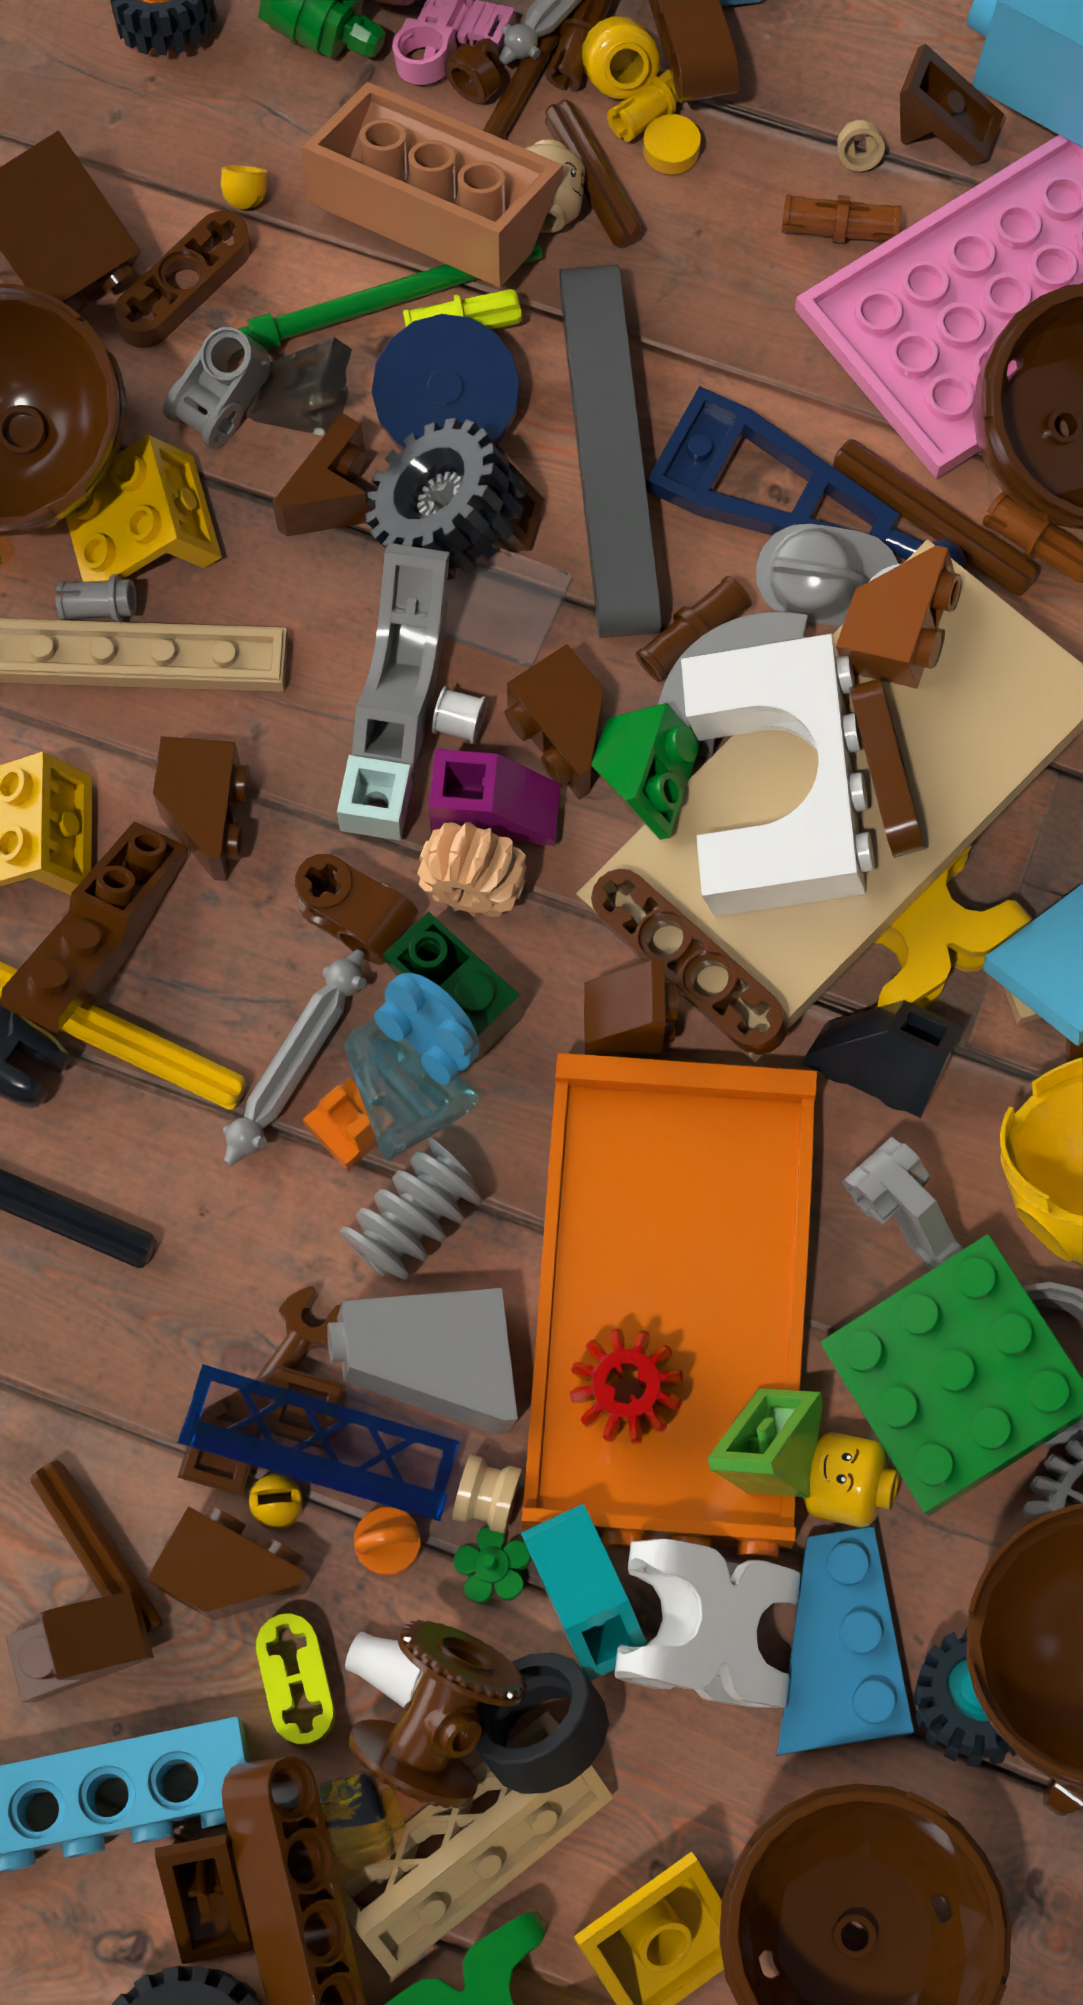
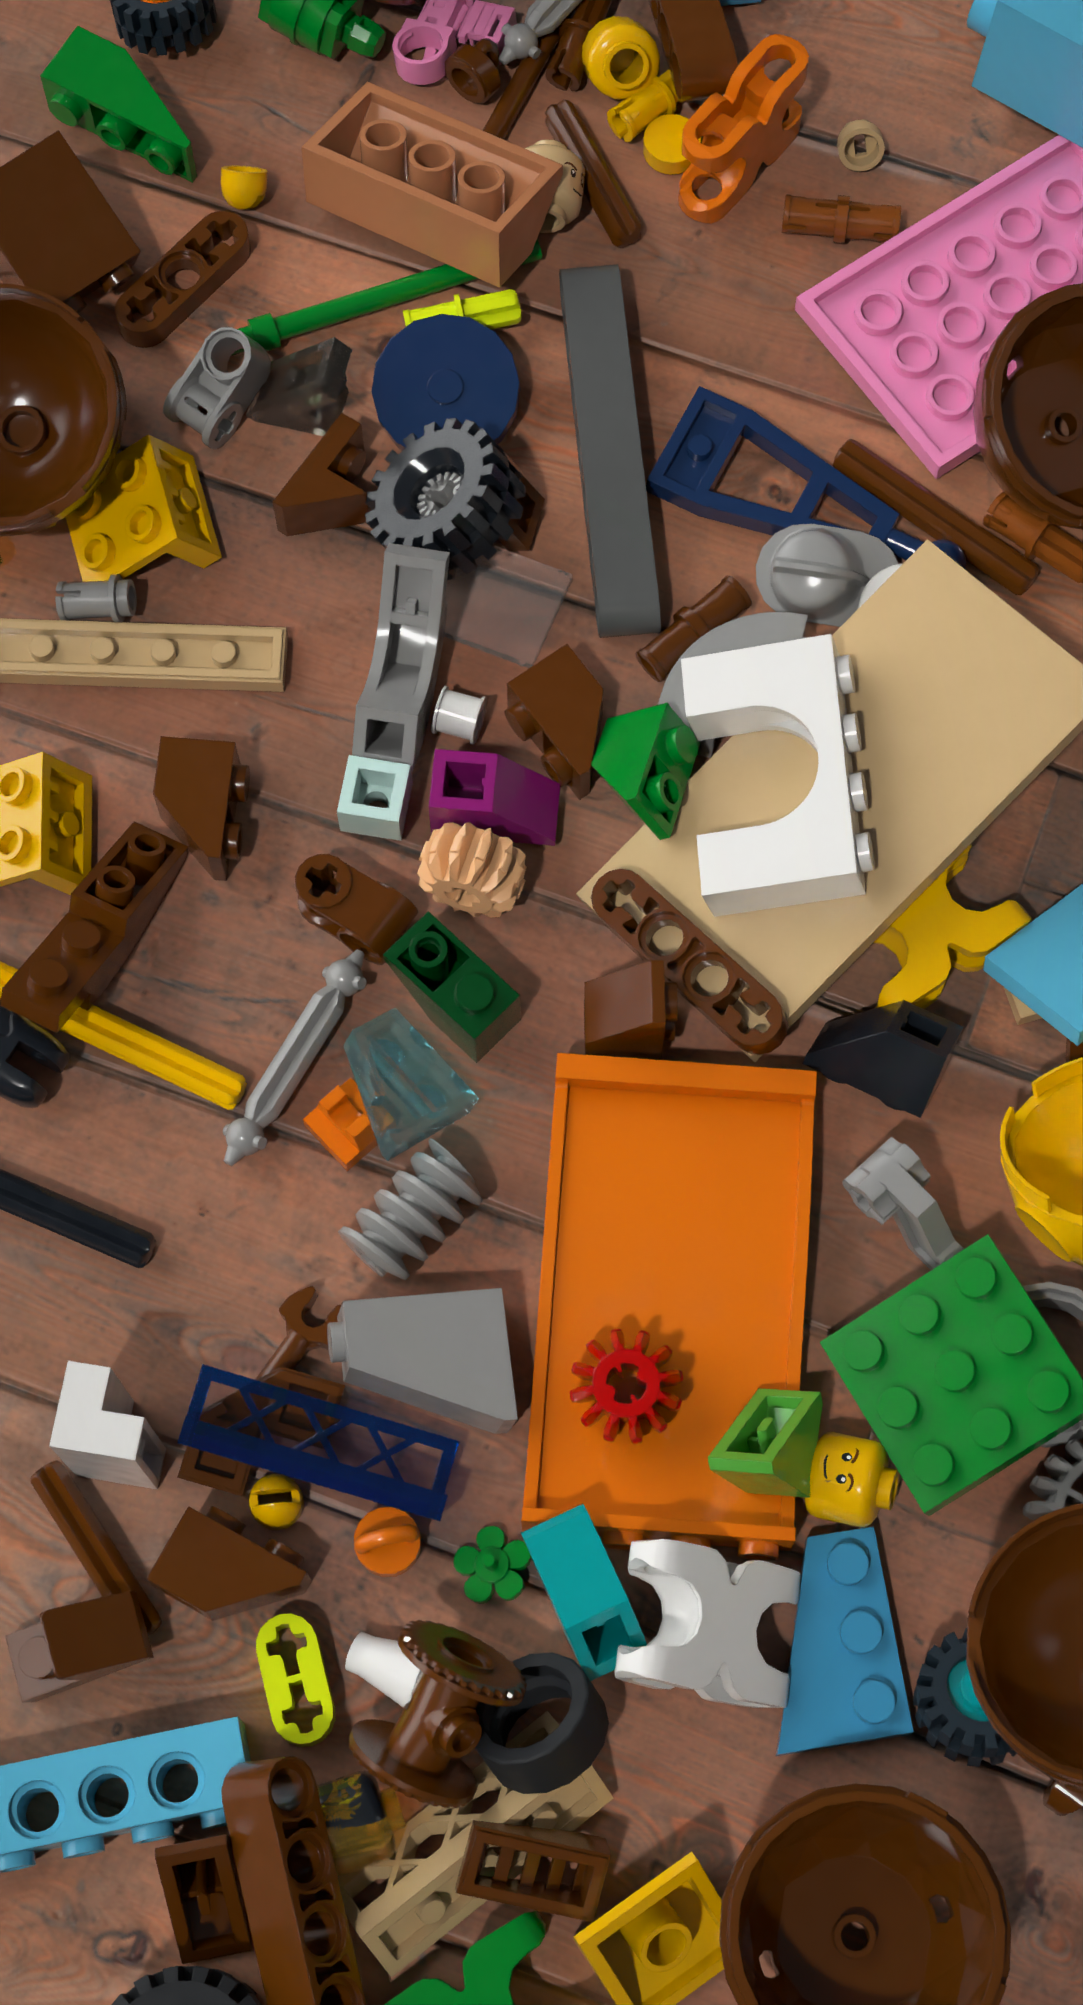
(99, 1434): none -> white piece
(107, 94): none -> green slope
(430, 1024): dark azure piece -> none
(487, 1494): tan wheel -> none
(572, 1901): none -> reddish brown slope
(742, 128): none -> orange piece
(887, 768): reddish brown beam -> none
(896, 619): dark orange slope -> none
(945, 103): reddish brown slope -> none

